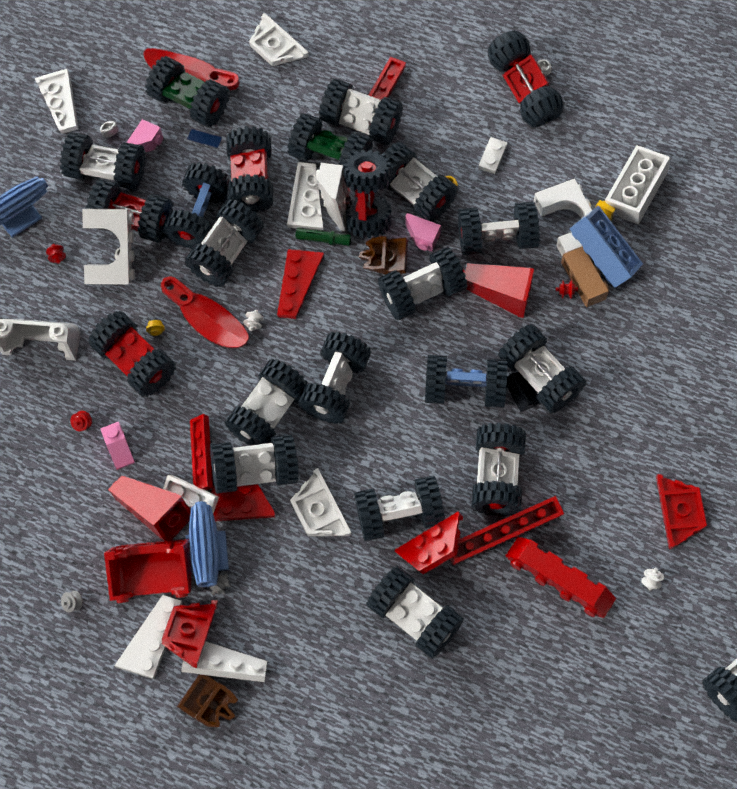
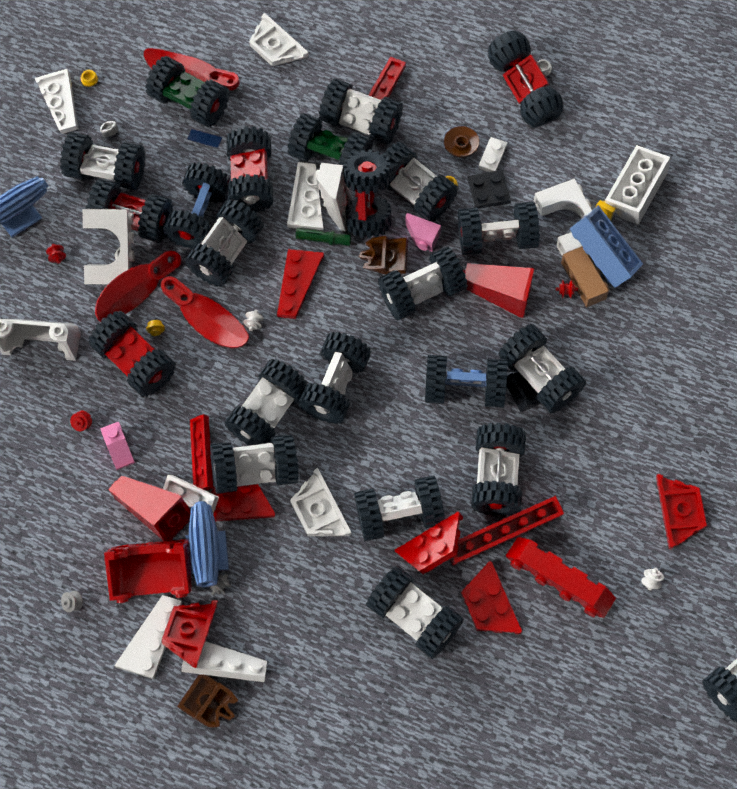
(89, 78): none -> yellow plate
(134, 285): none -> red plant
(146, 135): bright pink slope -> none
(461, 135): none -> reddish brown dish
(489, 189): none -> black plate
(489, 603): none -> red wing

